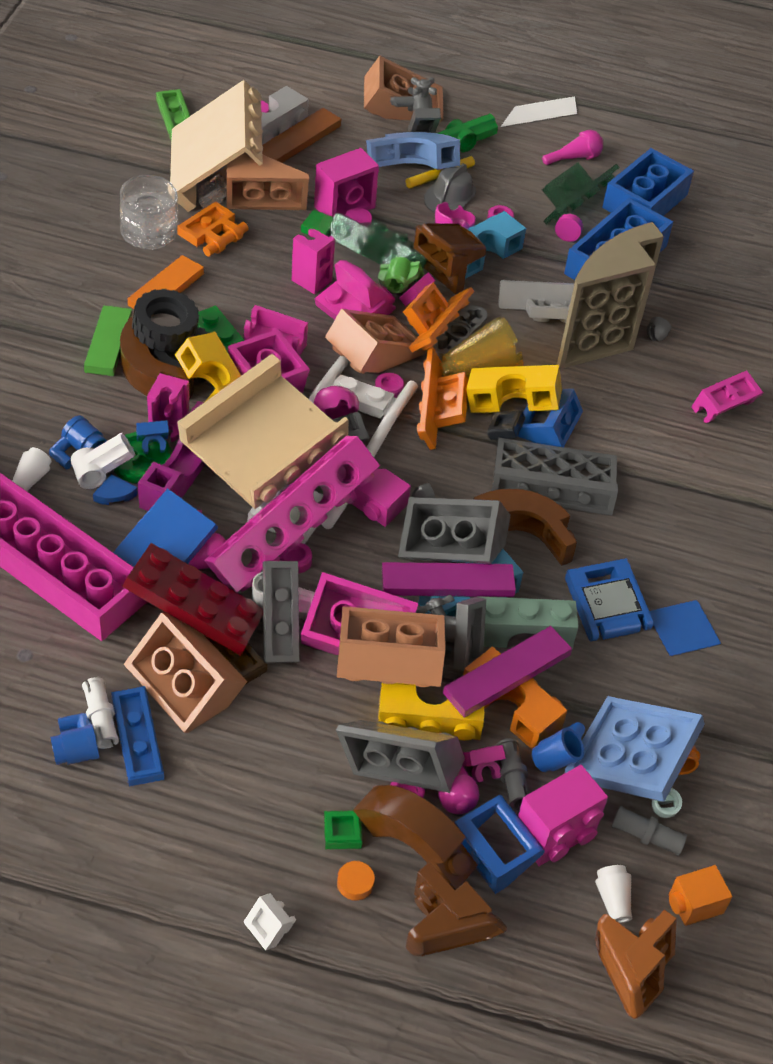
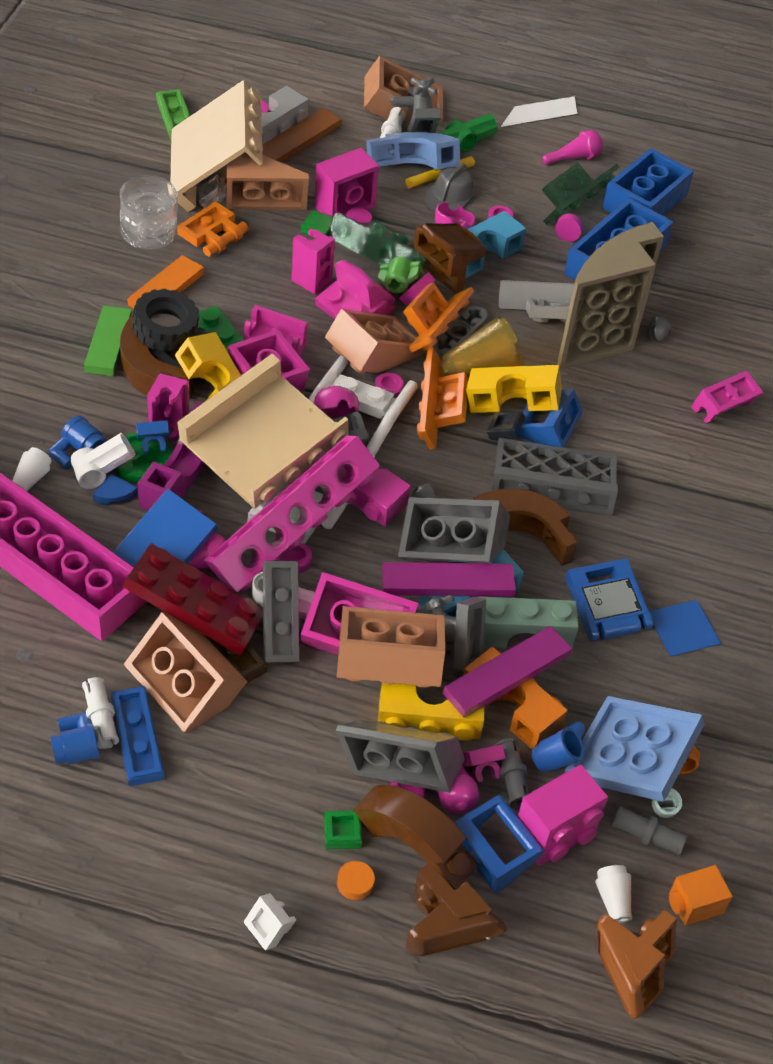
(394, 122): none -> white pin

